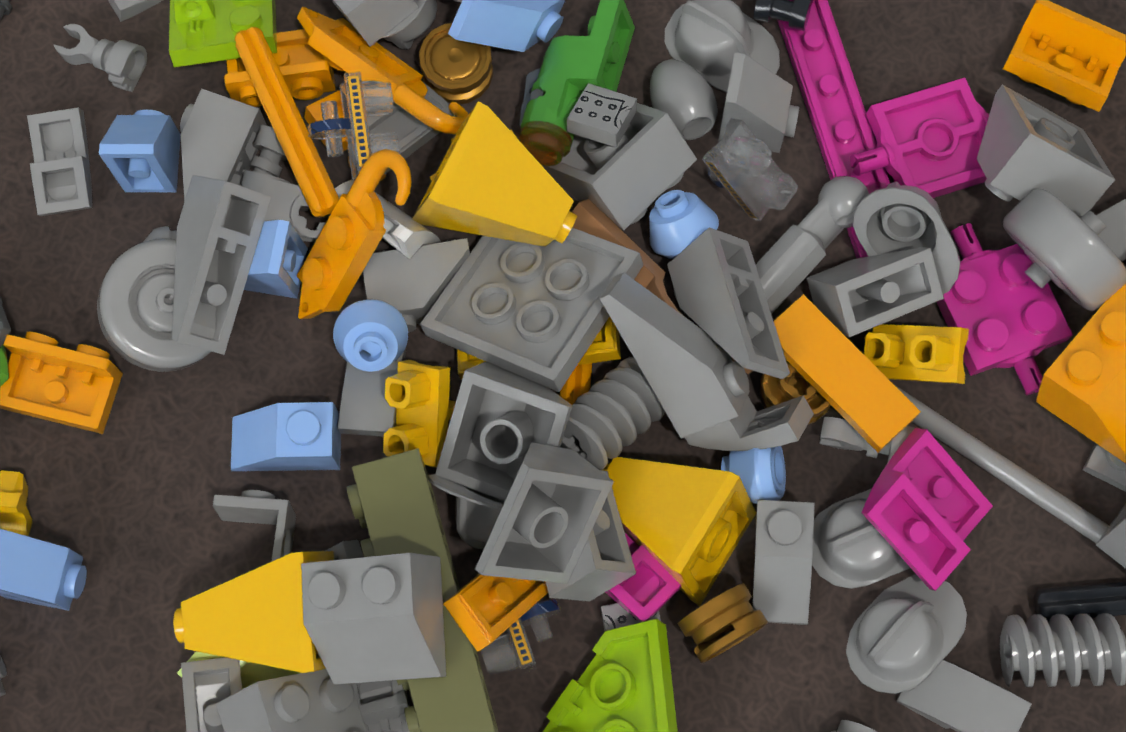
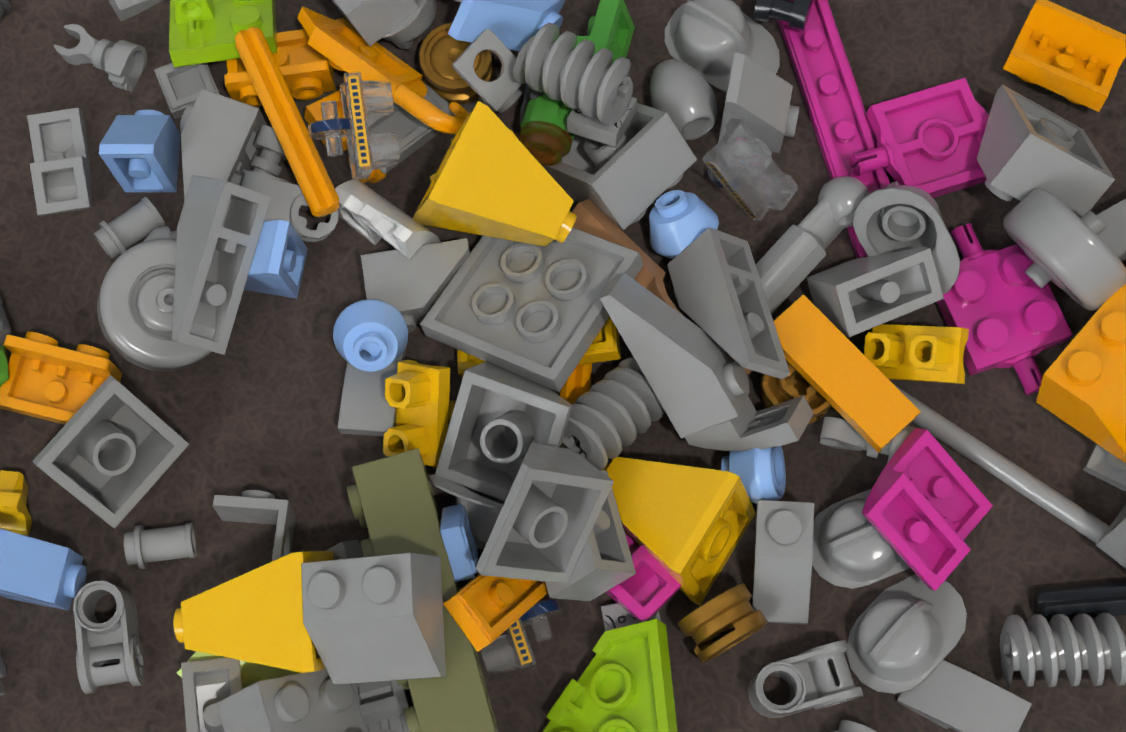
(107, 641): none -> light grey piece
(111, 452): none -> light grey slope
(128, 228): none -> light grey pin
(159, 544): none -> light grey pin
(184, 84): none -> light grey tile
(287, 438): light blue slope -> none
(349, 237): light orange plate -> none
(459, 542): none -> light blue tile
(504, 89): none -> light grey bracket
(575, 74): none -> light grey piece
(815, 680): none -> light grey piece

